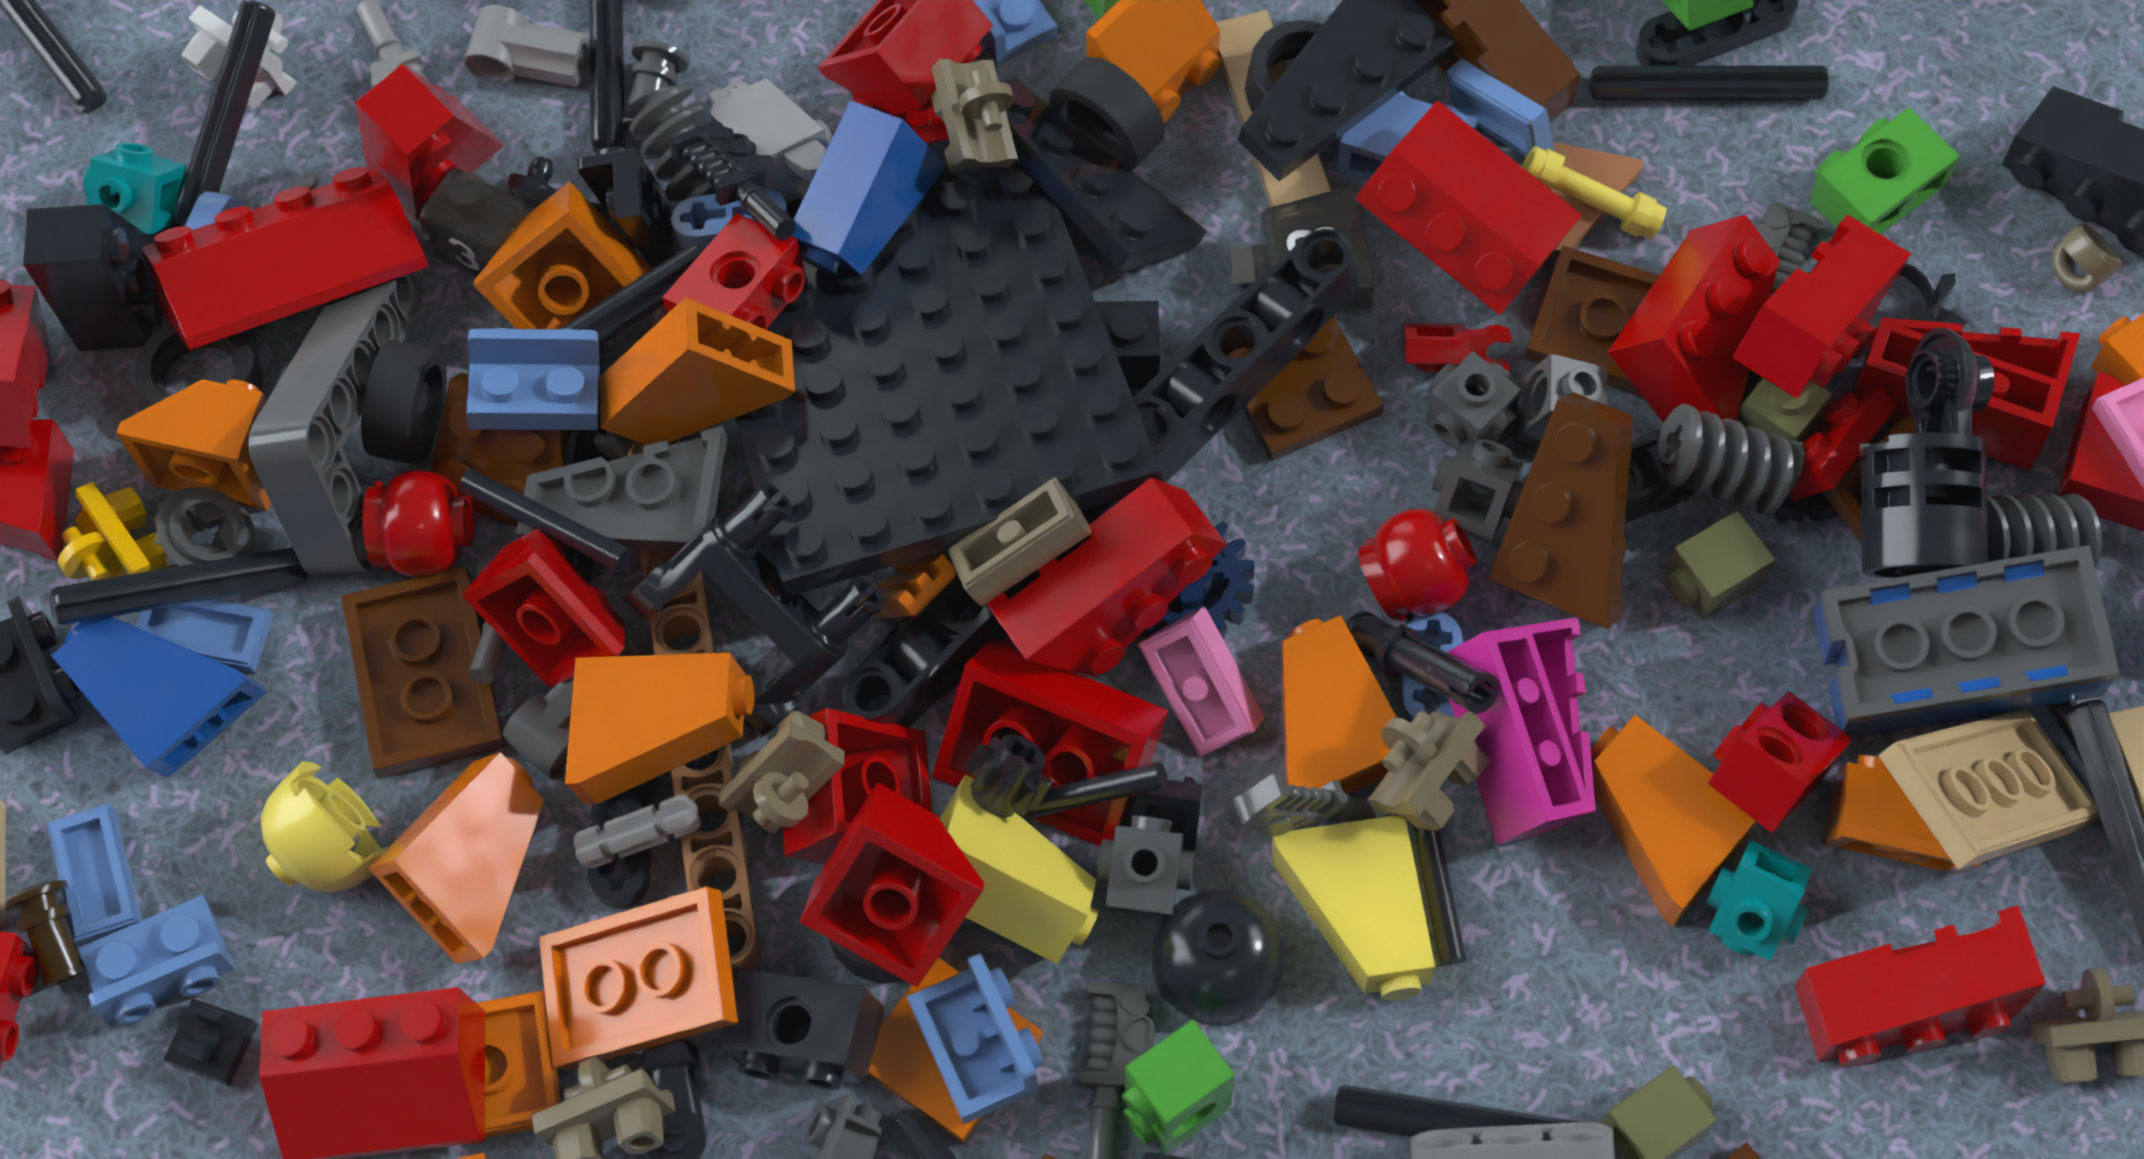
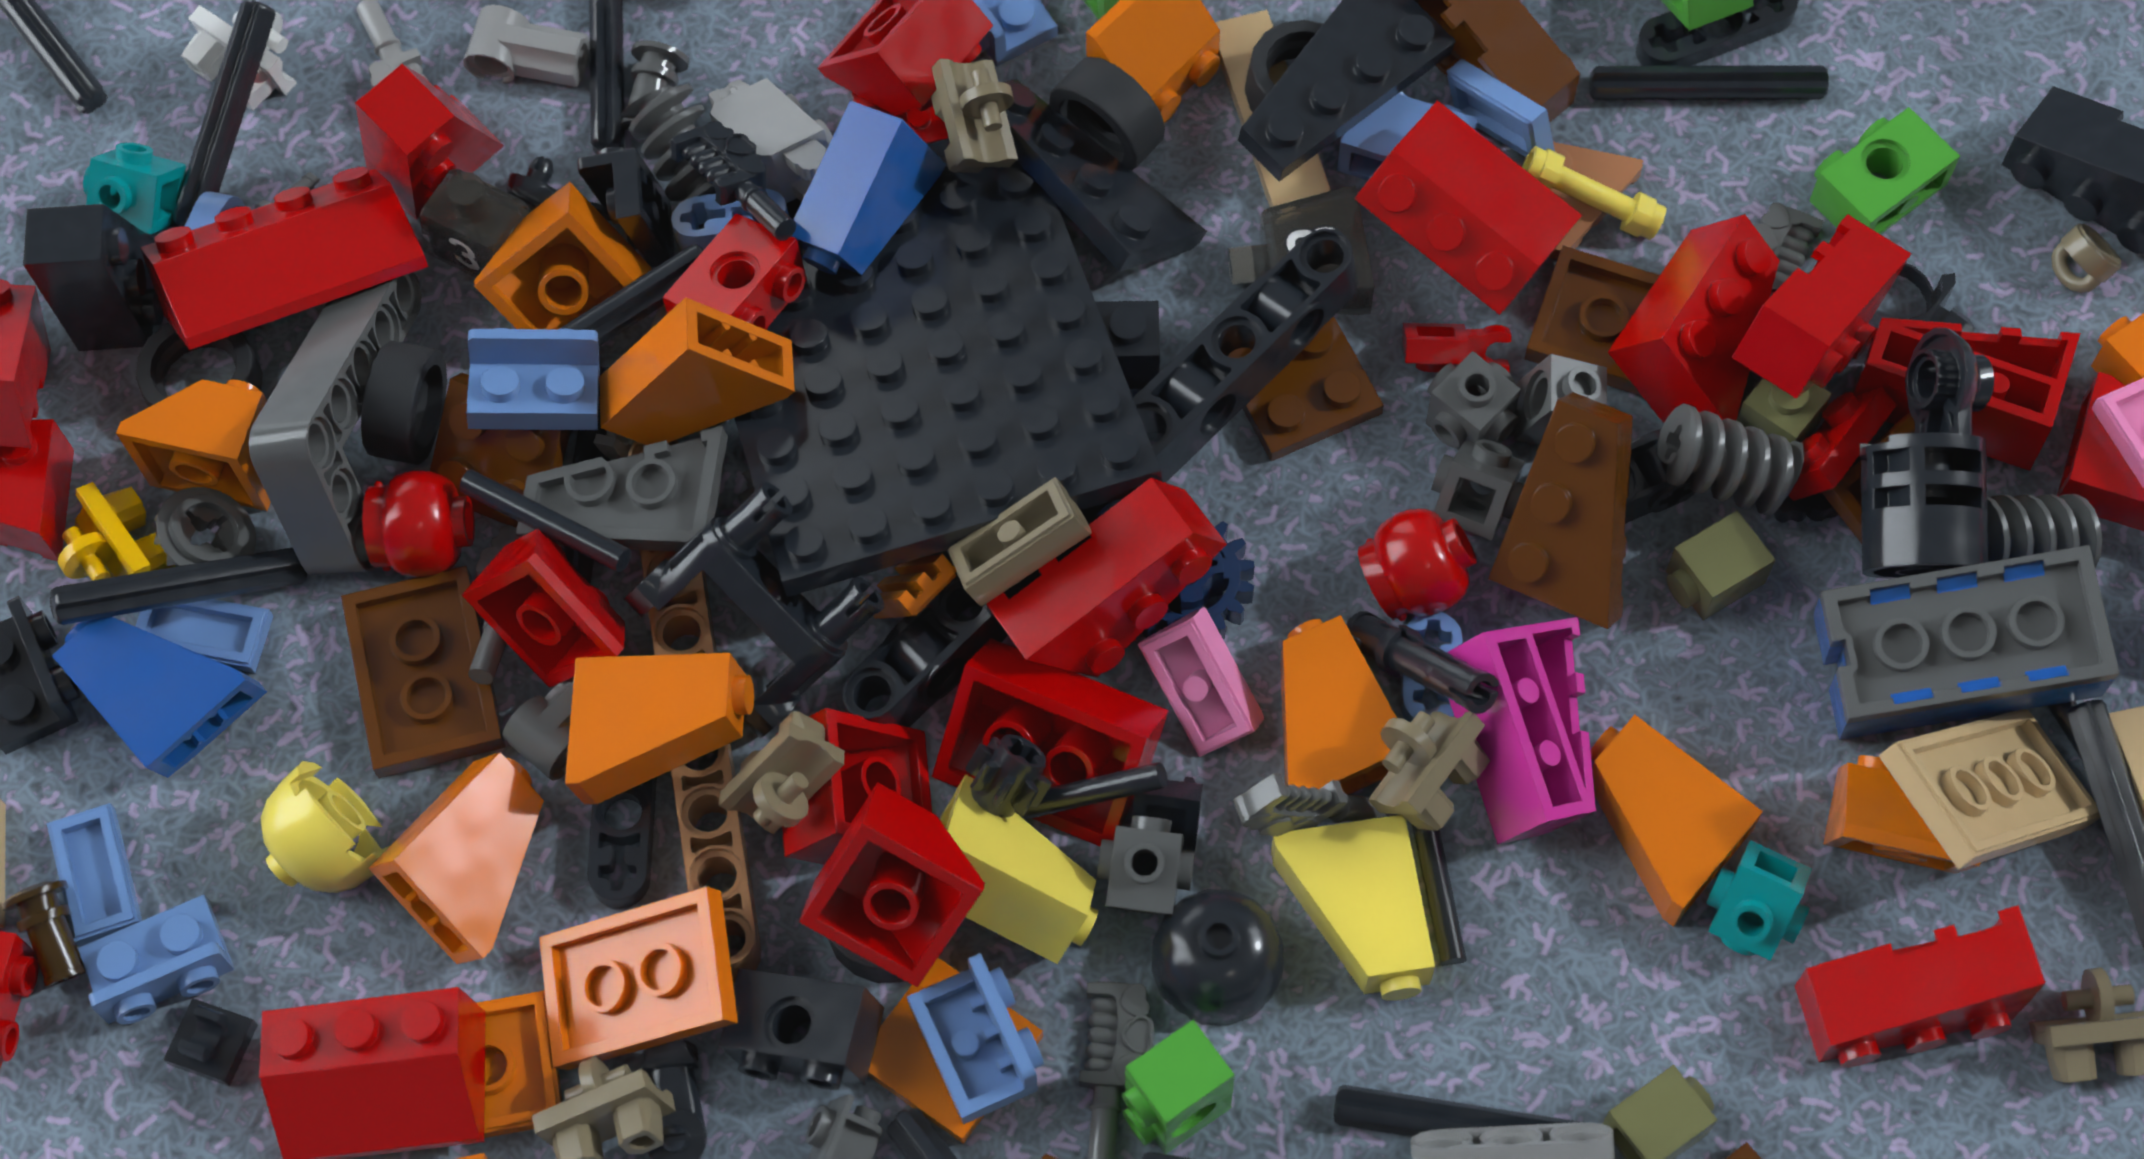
(636, 831): light grey axle -> none
(1777, 759): red brick -> none

